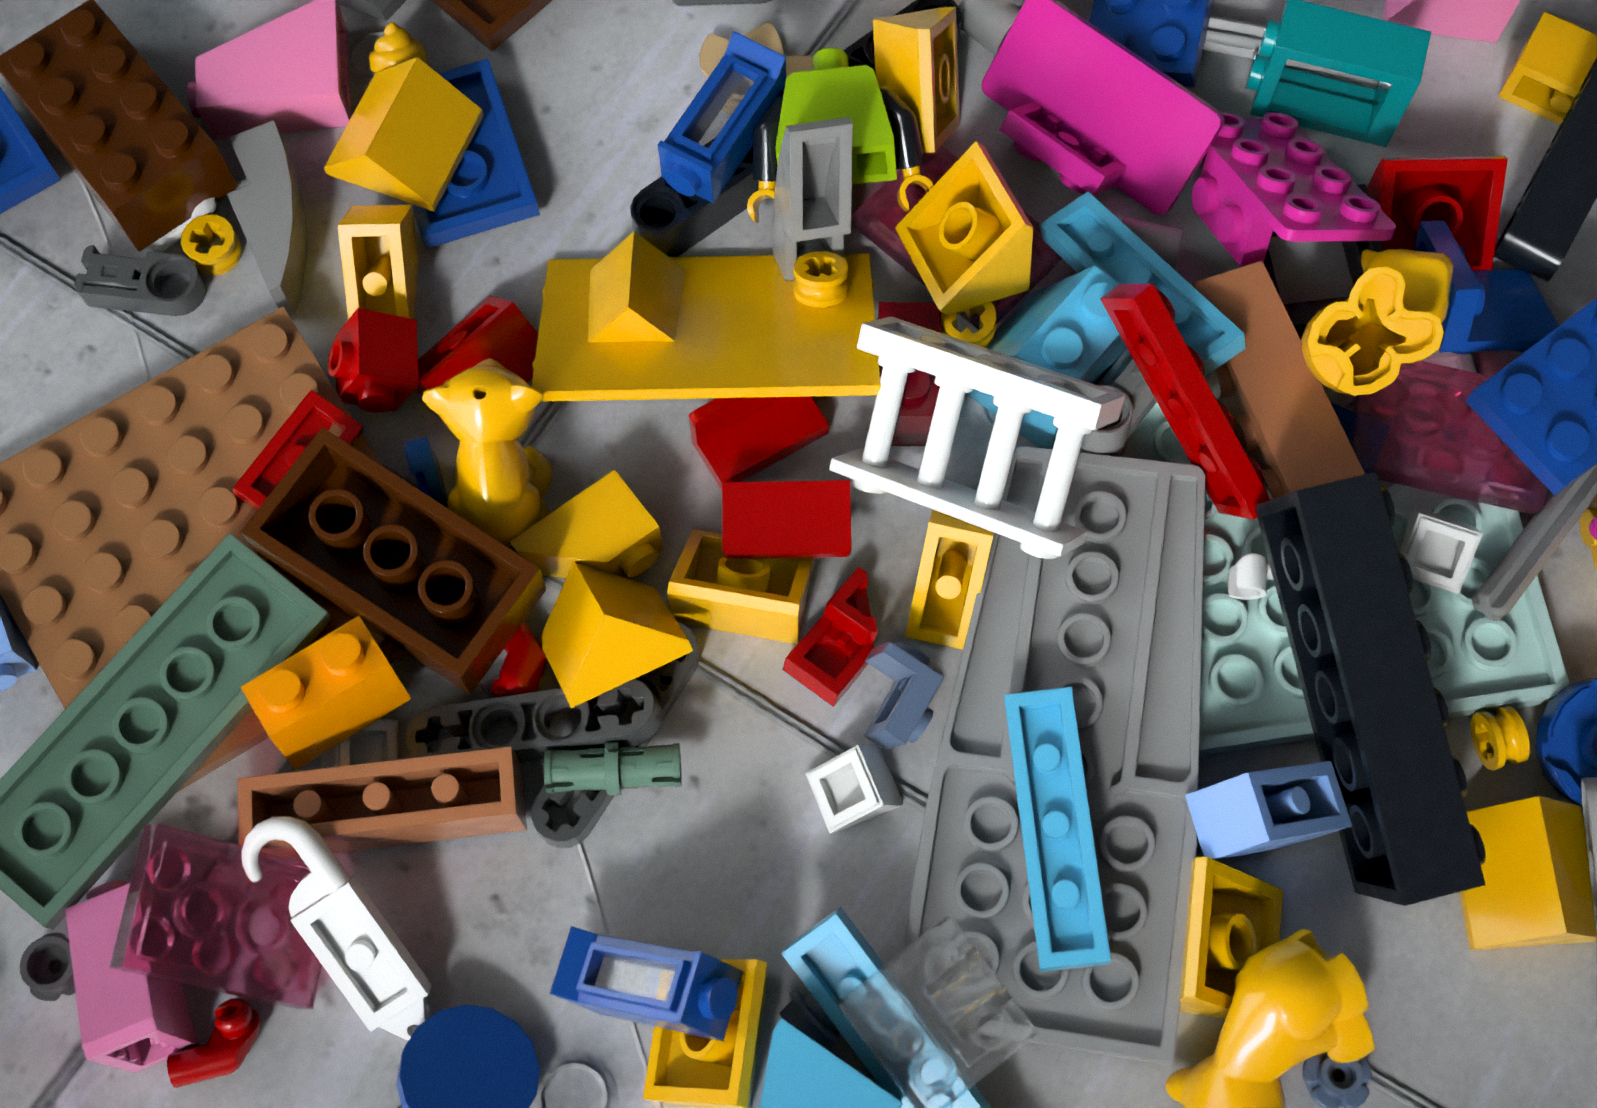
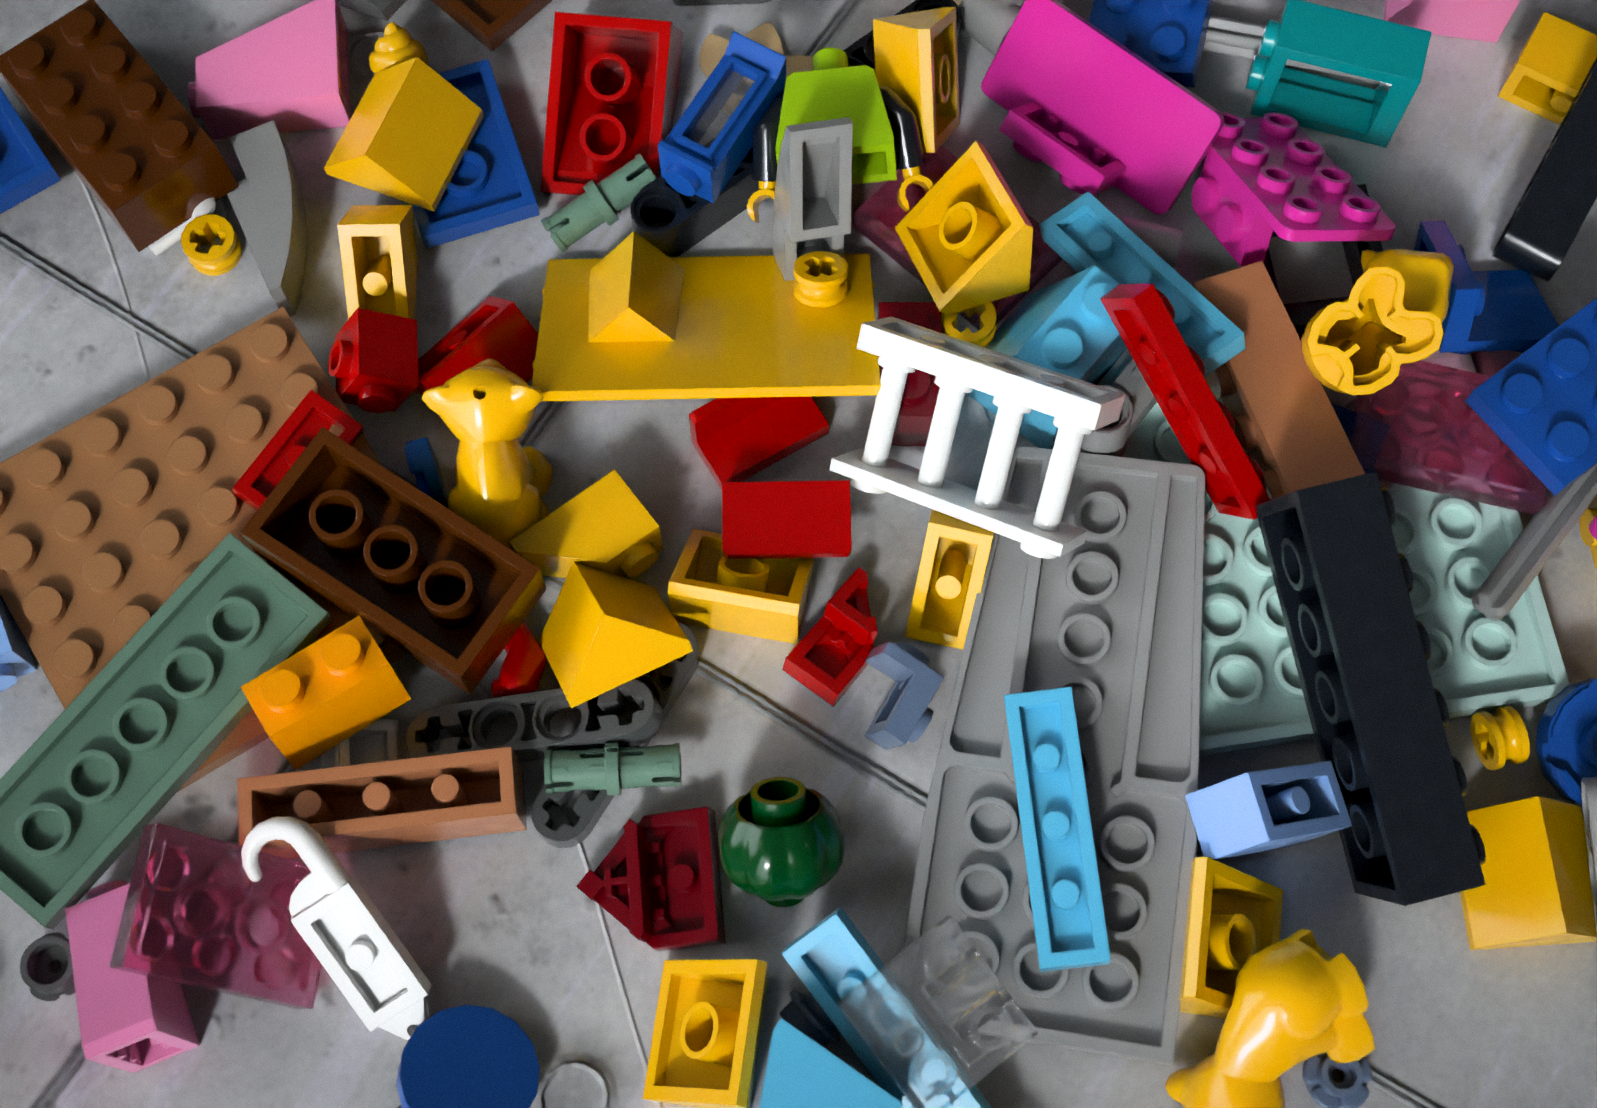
(136, 282): dark grey piece -> none
(226, 1049): red arm -> none
(598, 203): none -> sand green pin
(607, 97): none -> red slope
(647, 983): blue window -> none
(664, 880): none -> dark red slope
(781, 841): none -> dark green plant
(854, 787): white slope -> none
(1249, 577): white hand -> none
(1439, 549): white slope -> none
(1450, 188): red slope -> none

